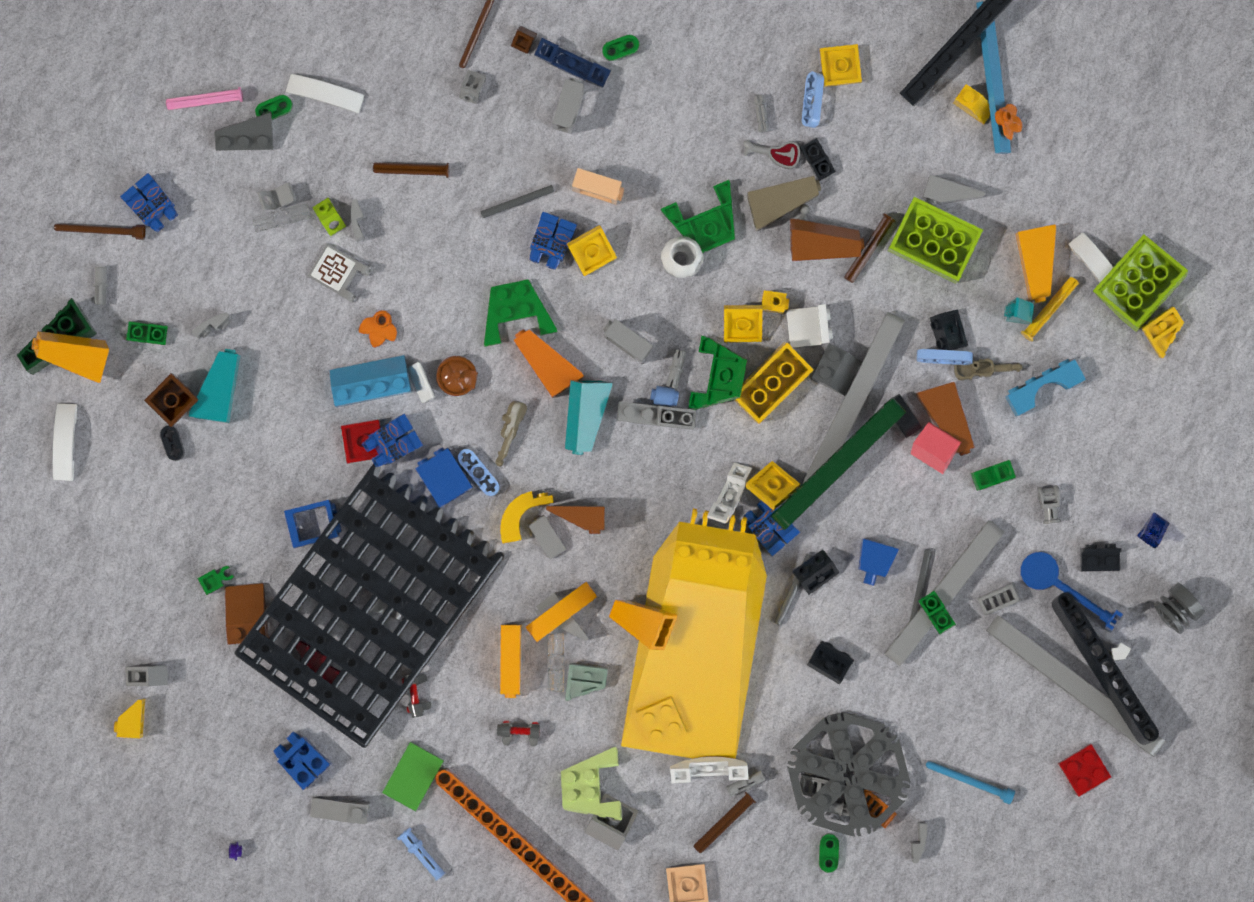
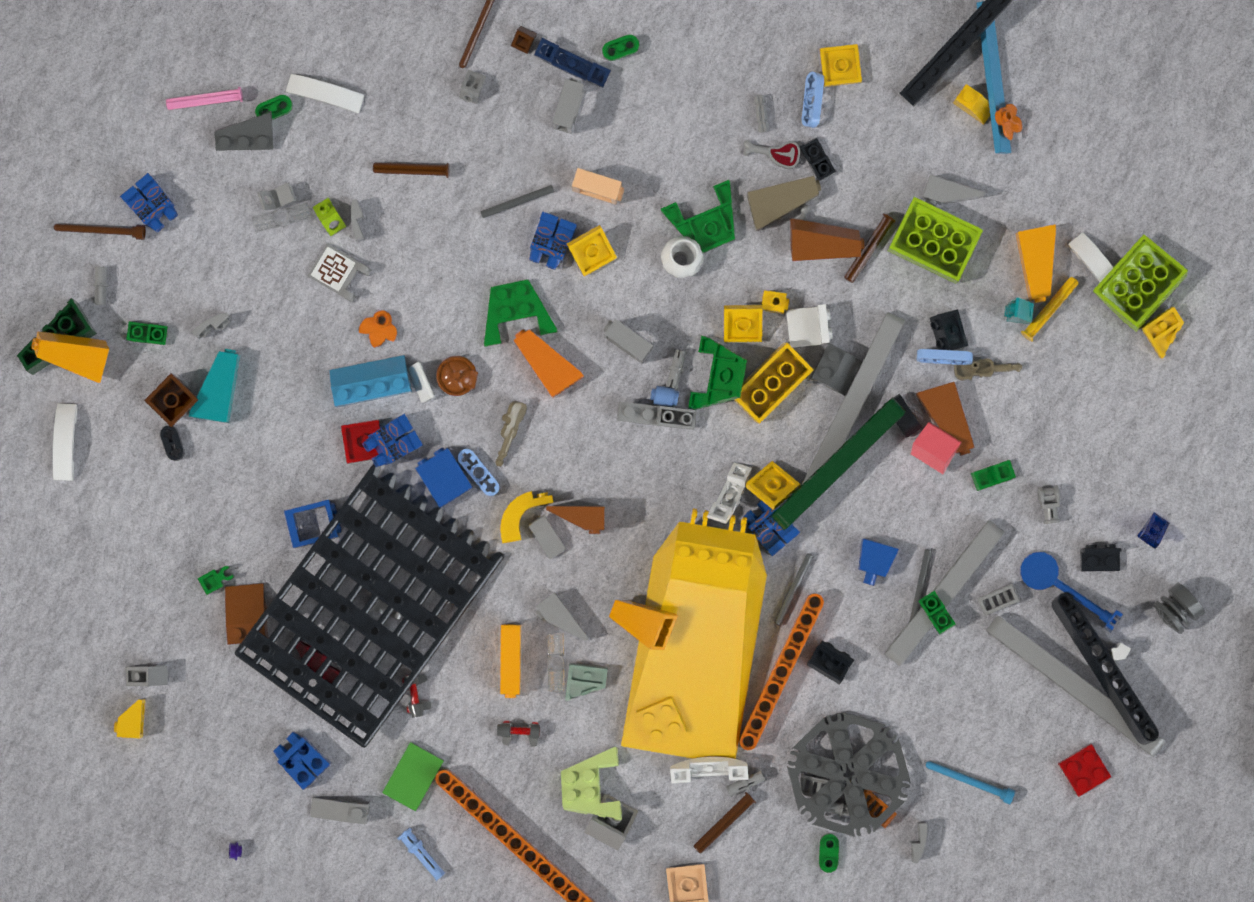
(561, 611): light orange slope -> none
(585, 413): teal slope -> none
(781, 681): none -> orange beam
(815, 572): black bracket -> none
(1023, 398): dark azure arch -> none

